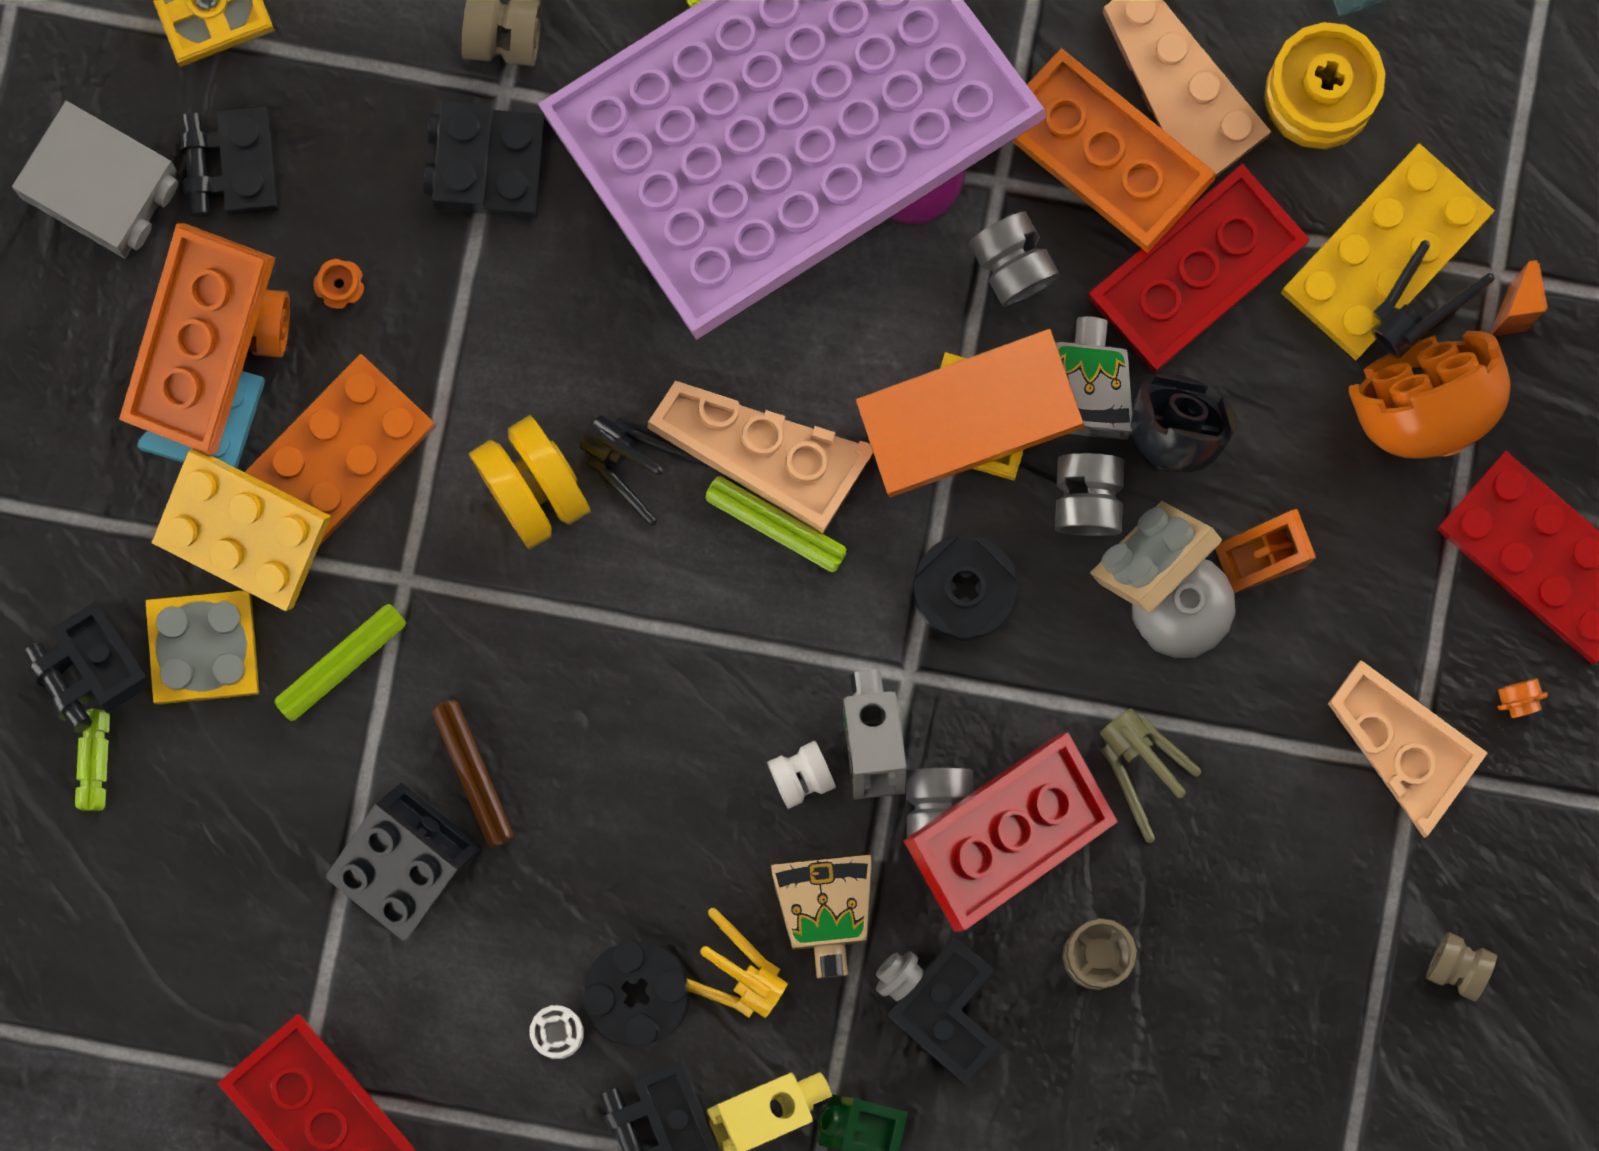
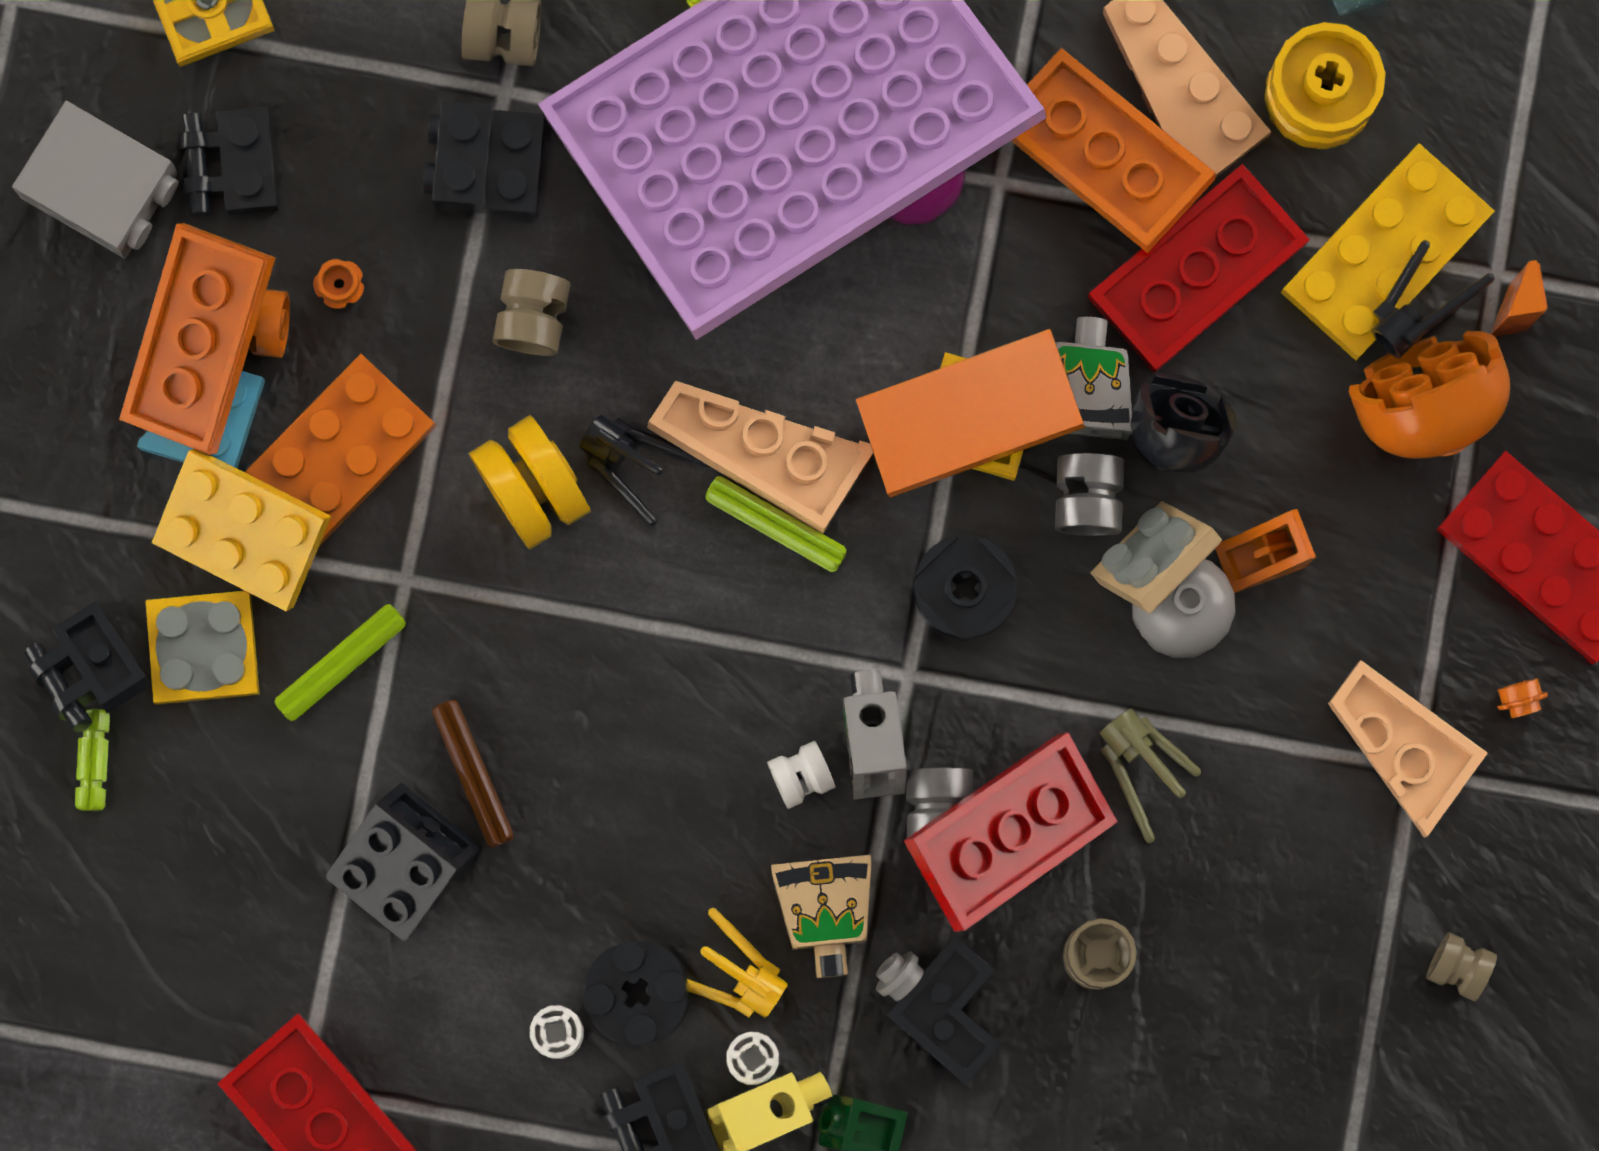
(531, 312): none -> dark tan wheel
(754, 1064): none -> white wheel
(1014, 259): flat silver wheel -> none

